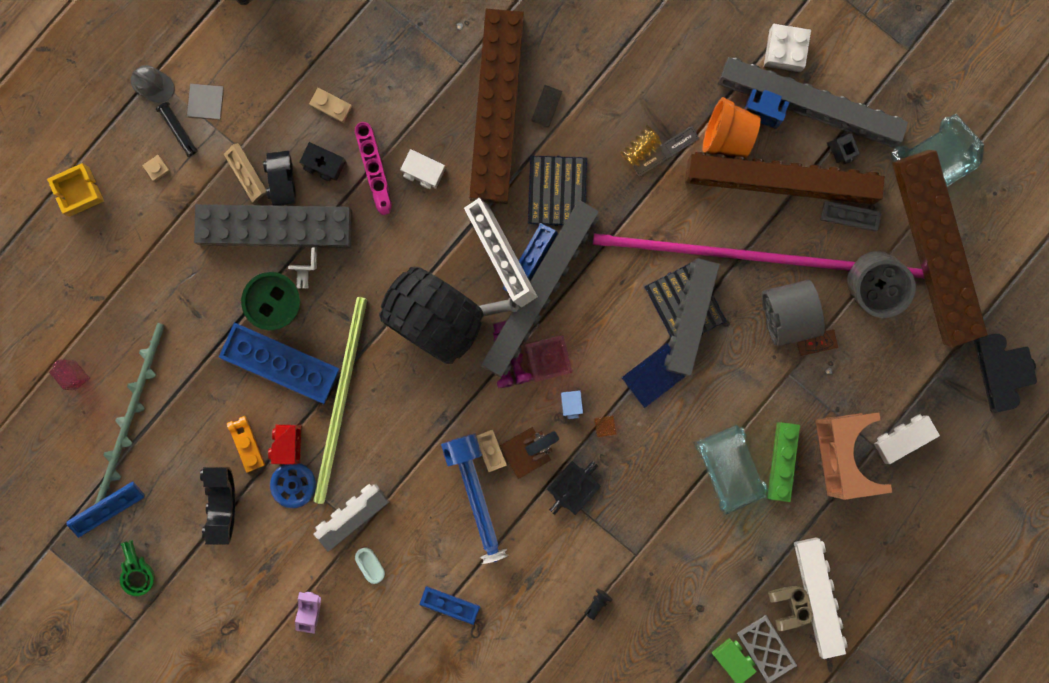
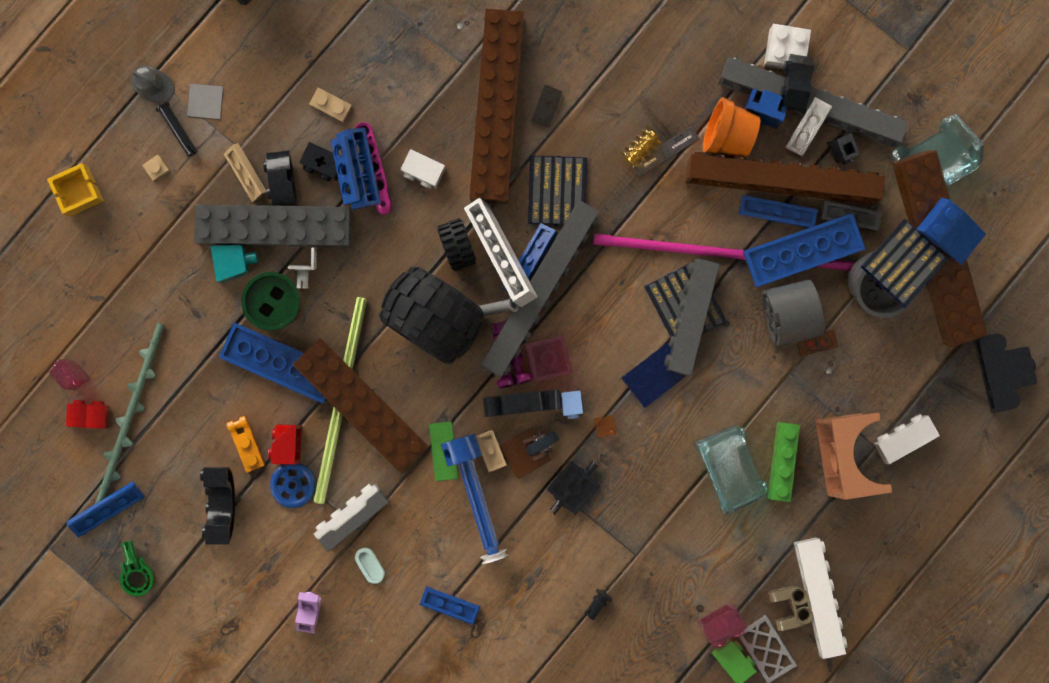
(87, 415): none -> red brick
(231, 261): none -> teal torso
(351, 161): none -> blue brick
(360, 405): none -> reddish brown plate
(439, 434): none -> bright green sticker
(456, 244): none -> black tyre
(522, 403): none -> black brick
(722, 625): none -> clear pink brick
(777, 211): none -> blue plate
(797, 81): none -> black brick
(804, 250): none -> blue plate
(808, 126): none -> white tile
(904, 263): none -> piece
(951, 230): none -> blue slope

